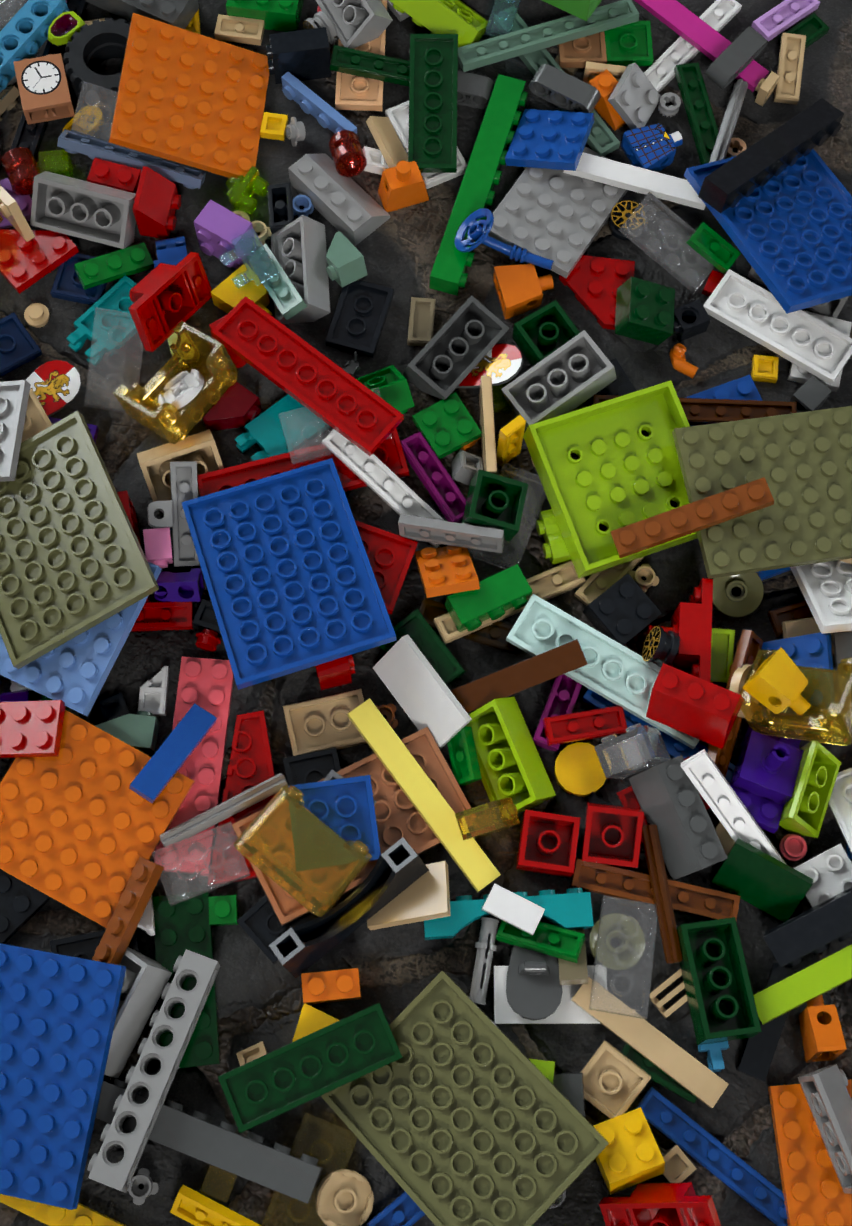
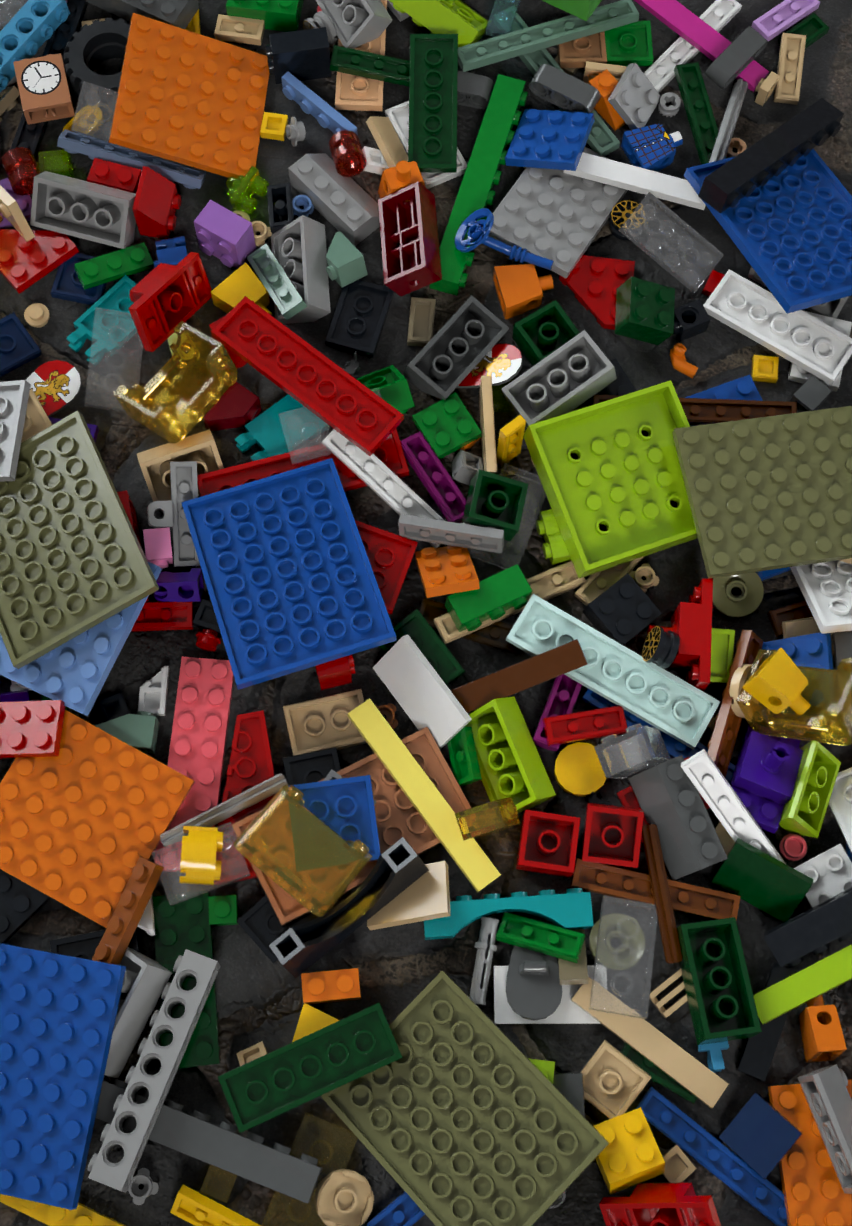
(64, 27): rock -> none
(173, 753): blue tile -> none
(182, 388): white tile -> none
(199, 855): none -> yellow brick
(254, 257): clear light blue plate -> none
(409, 239): none -> dark red brick
(513, 909): white tile -> none
(692, 517): dark orange plate -> none
(693, 706): red slope -> none
(713, 248): green plate -> none
(760, 1135): none -> dark blue tile

